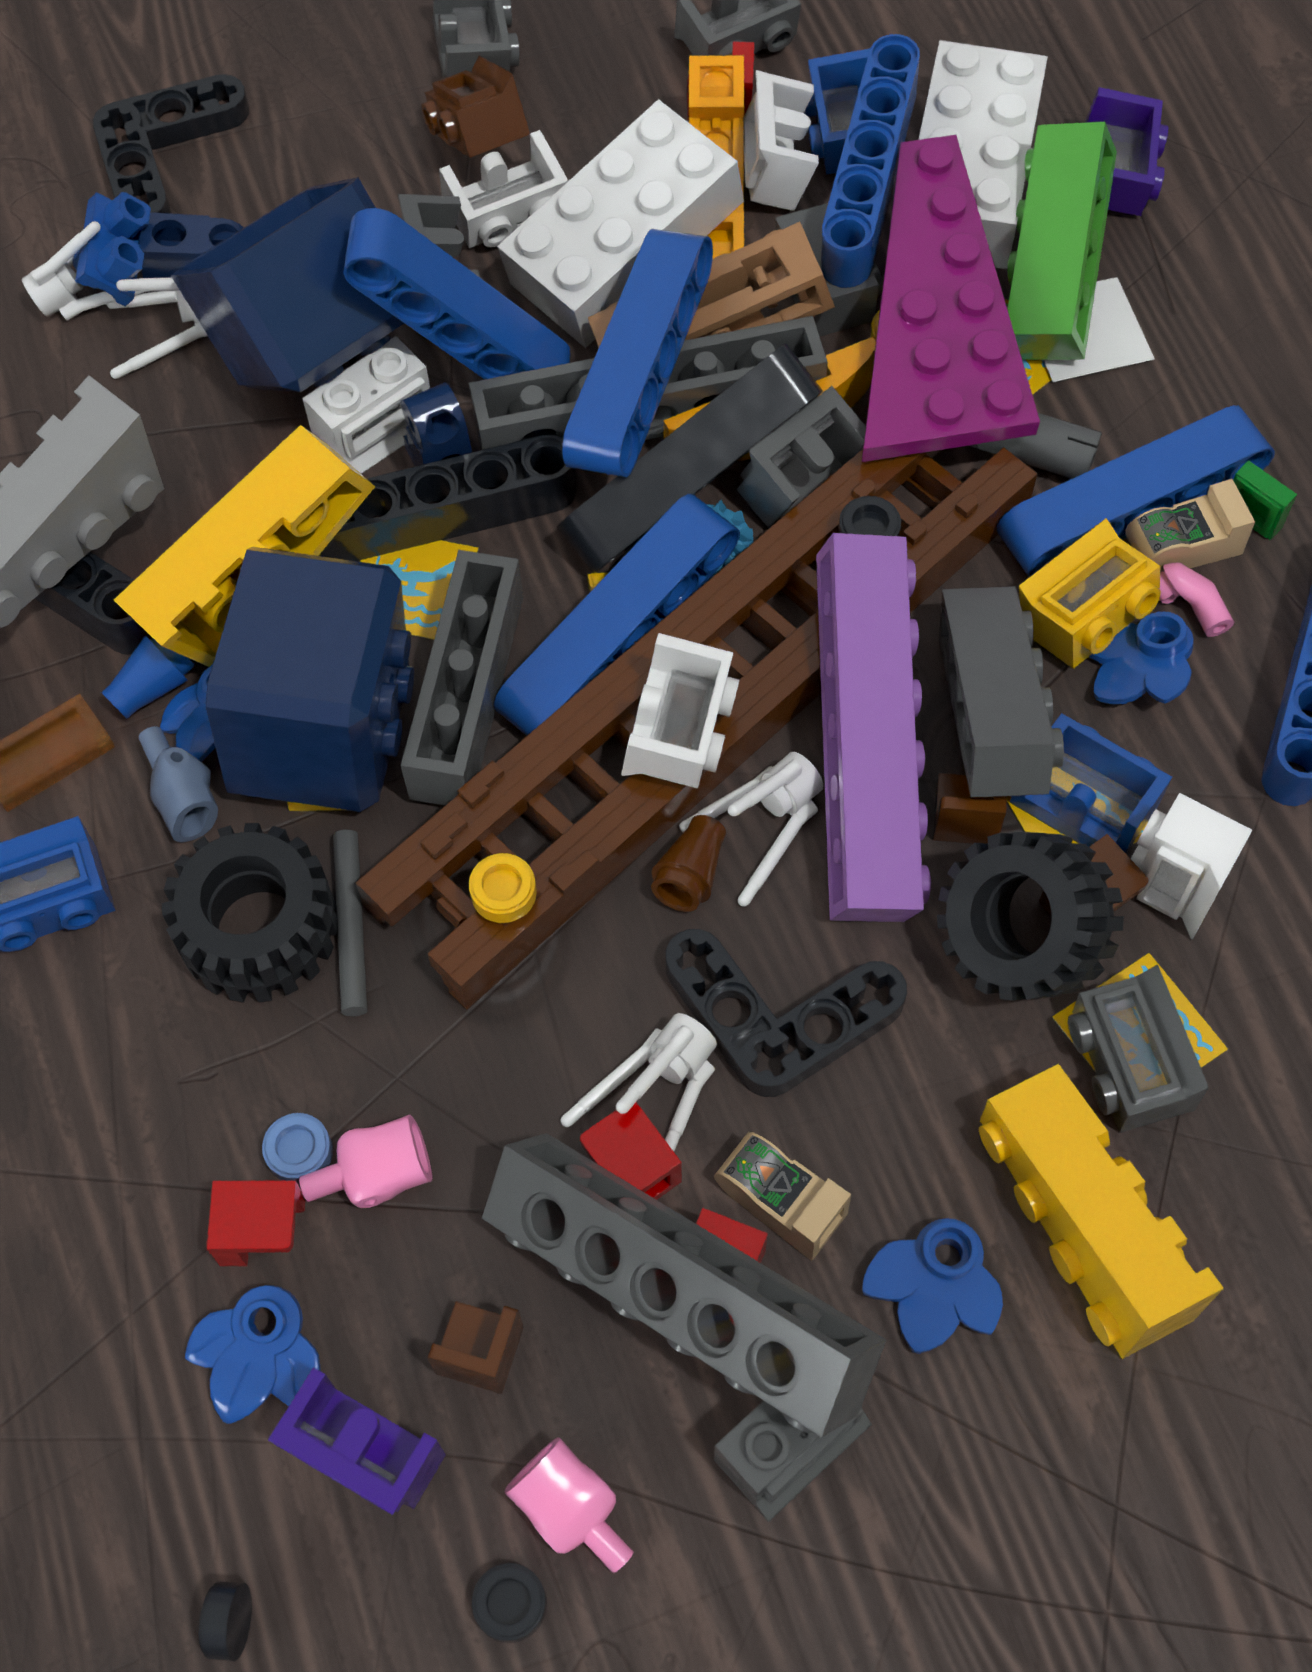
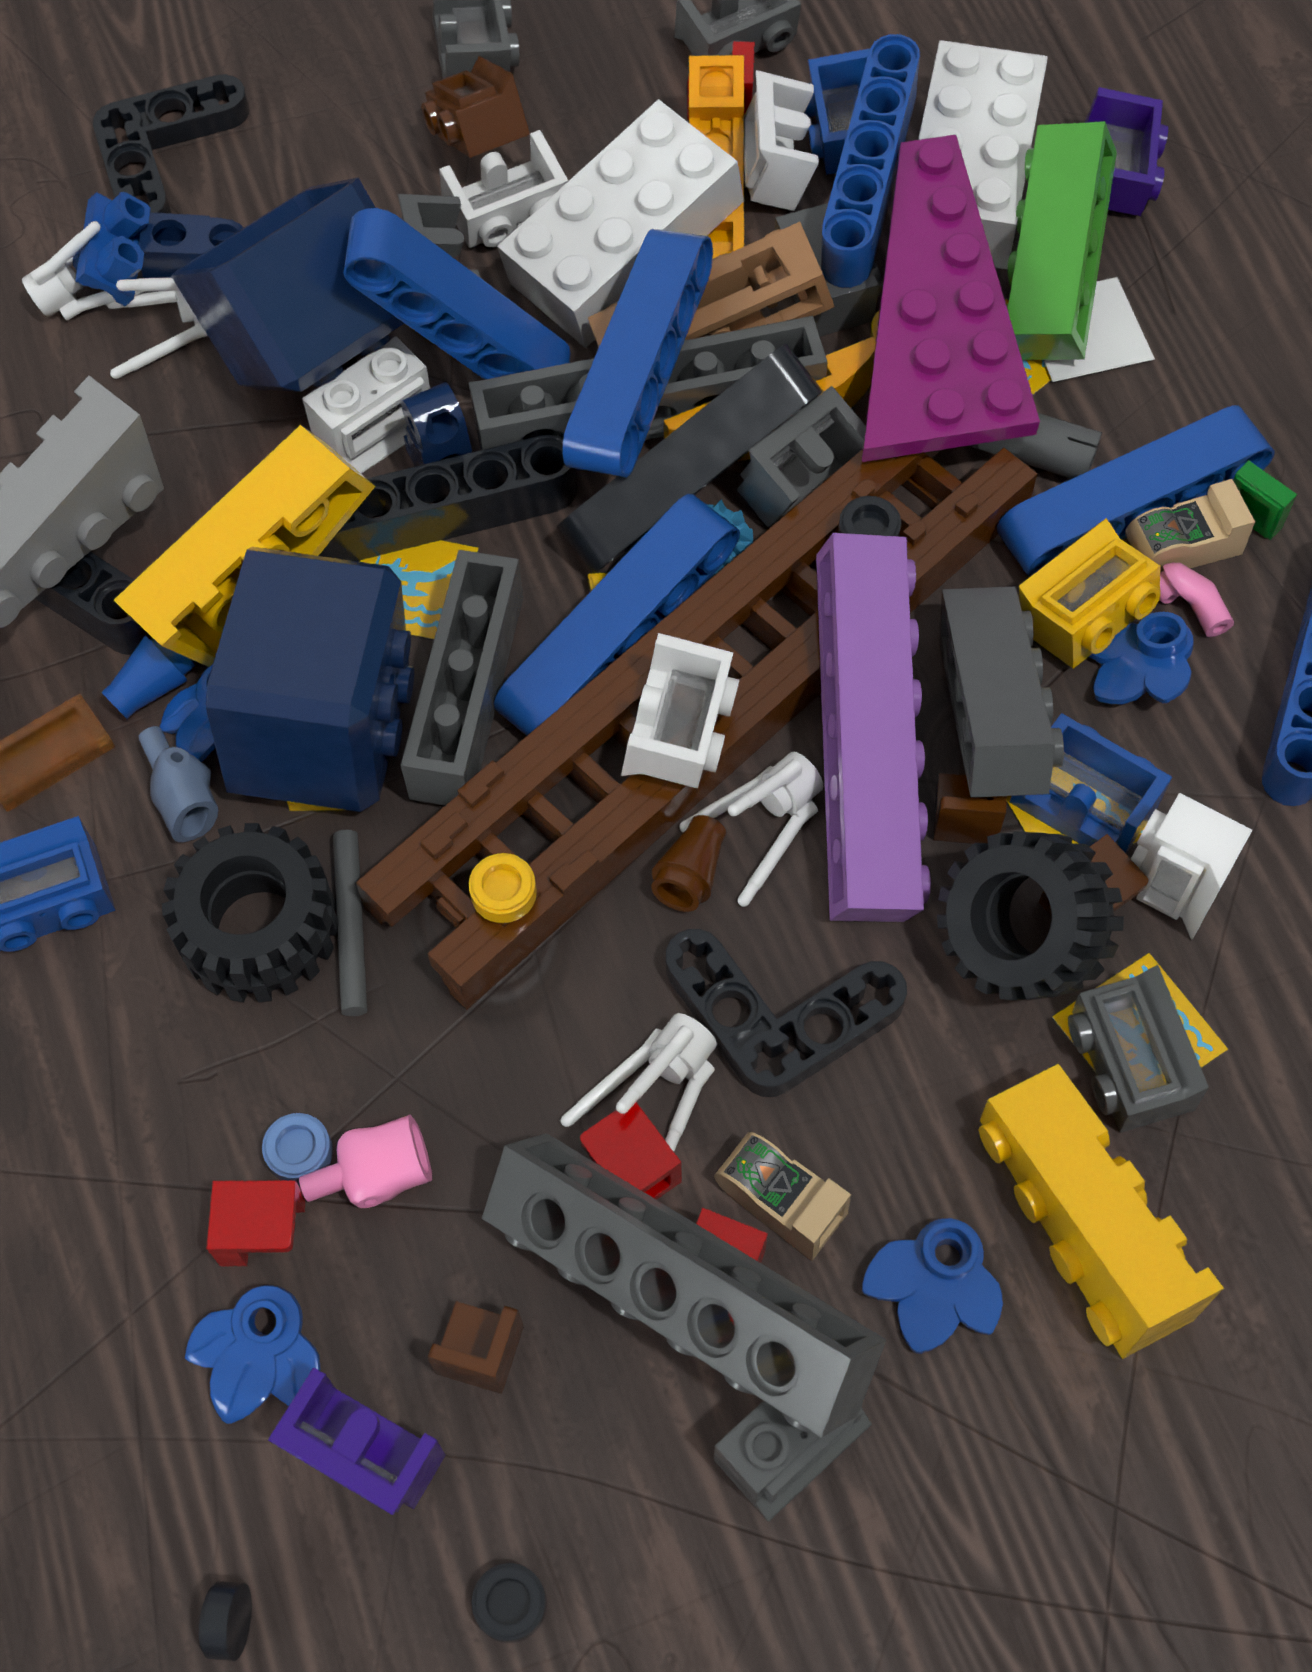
(569, 1504): bright pink piece -> none

